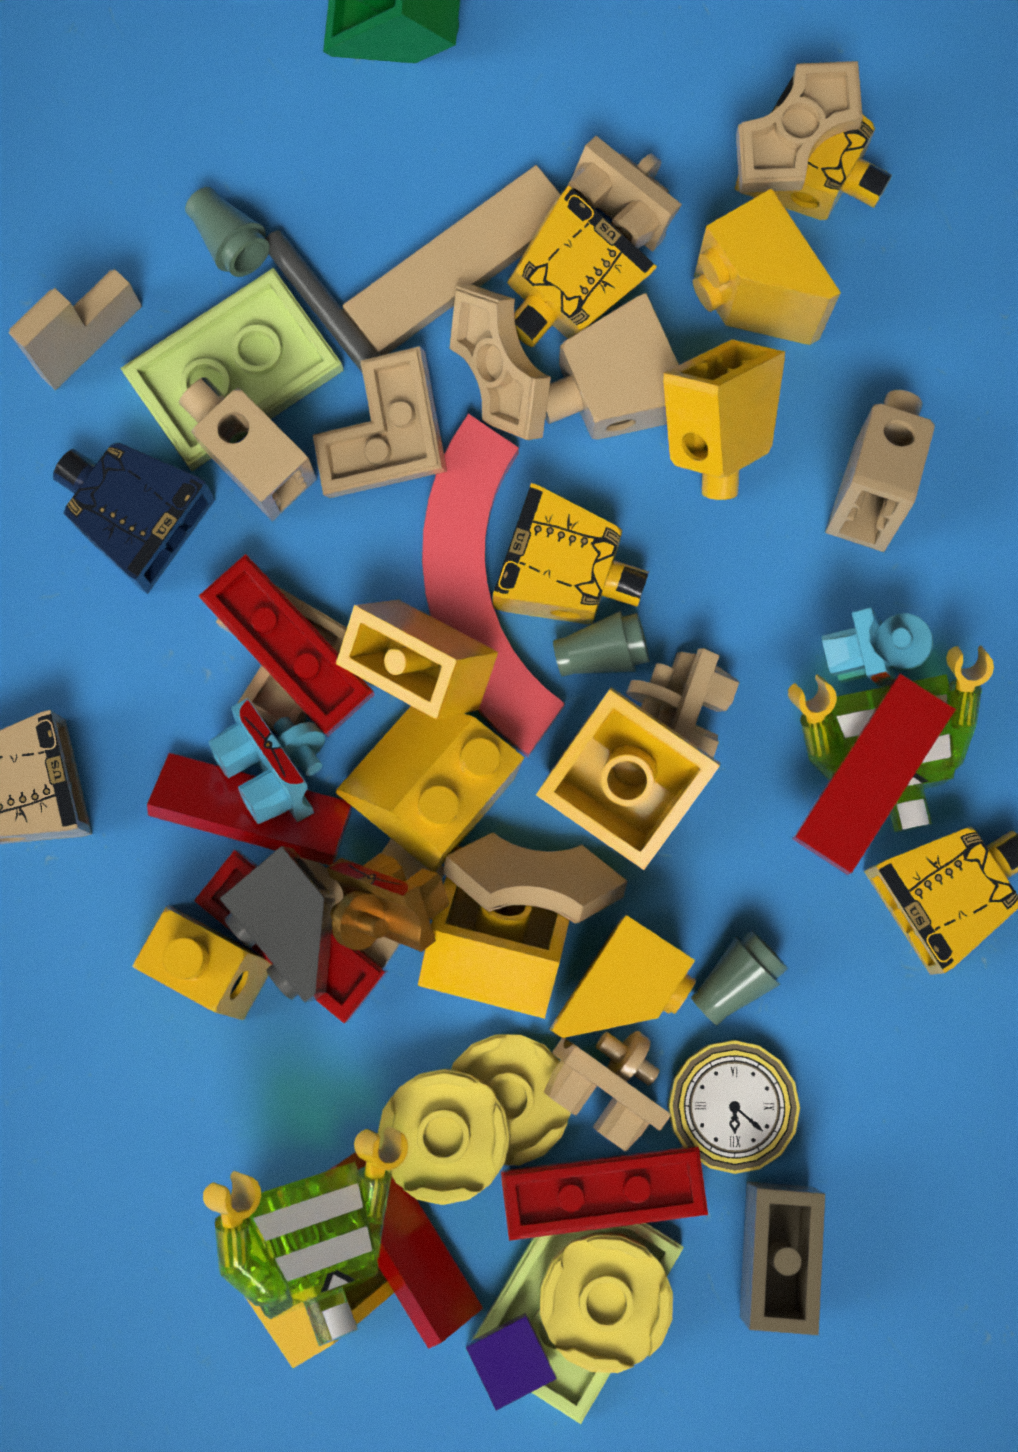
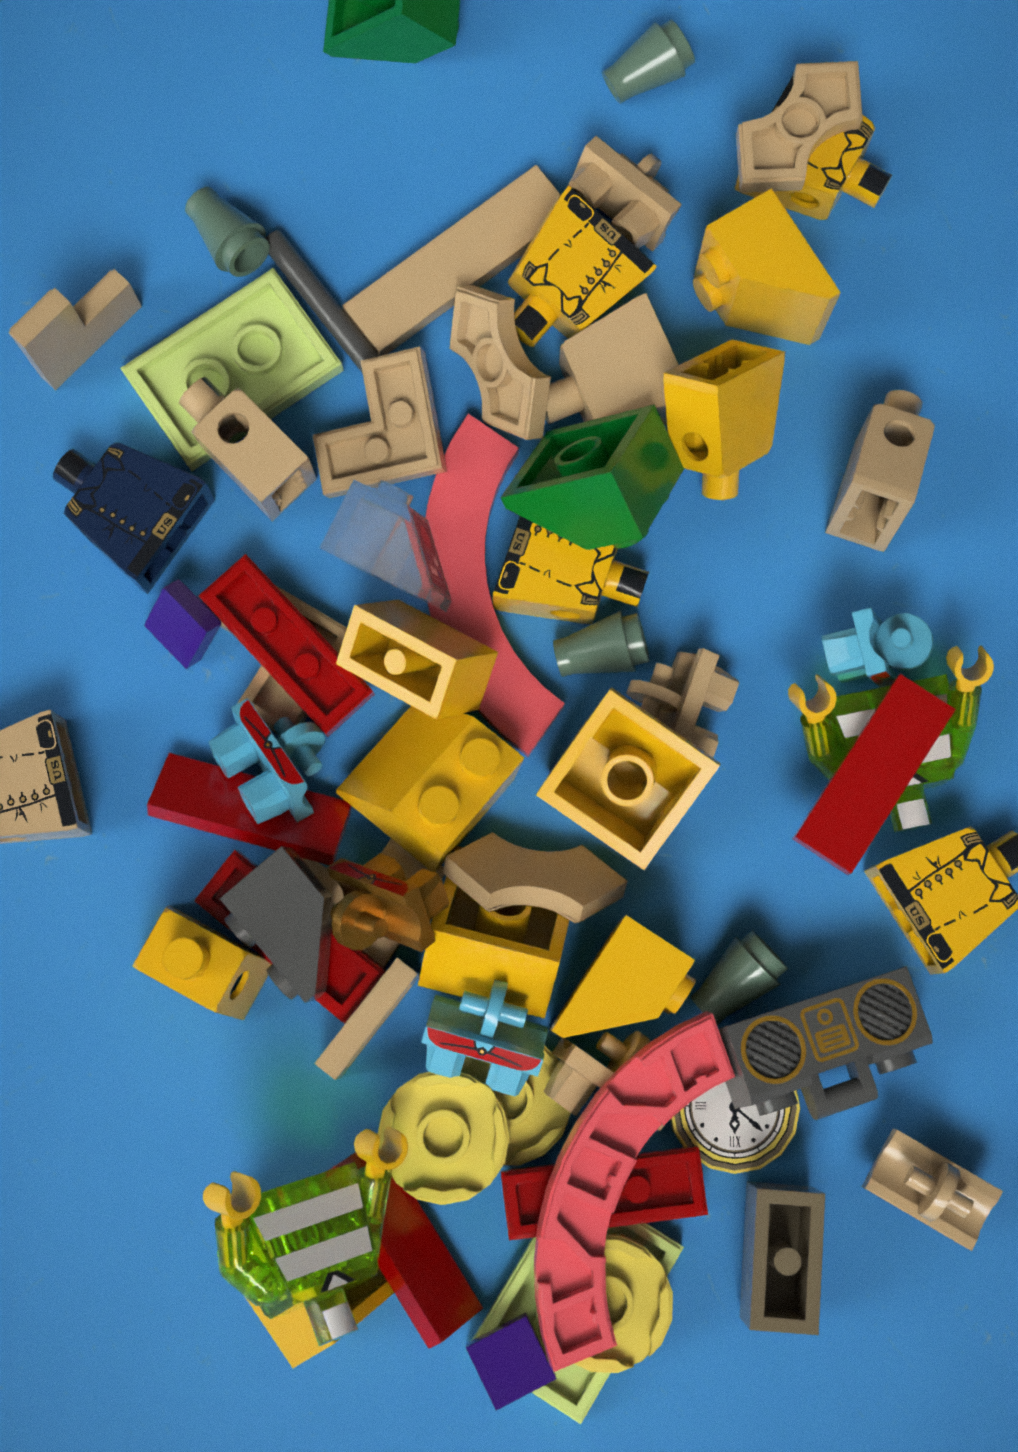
(182, 623): none -> dark purple tile
(367, 1019): none -> tan tile
(388, 541): none -> clear slope
(488, 1032): none -> medium azure hips
(592, 1176): none -> coral tile
(598, 479): none -> green slope
(650, 62): none -> sand green cone
(849, 1026): none -> dark grey piece
(931, 1189): none -> tan hips

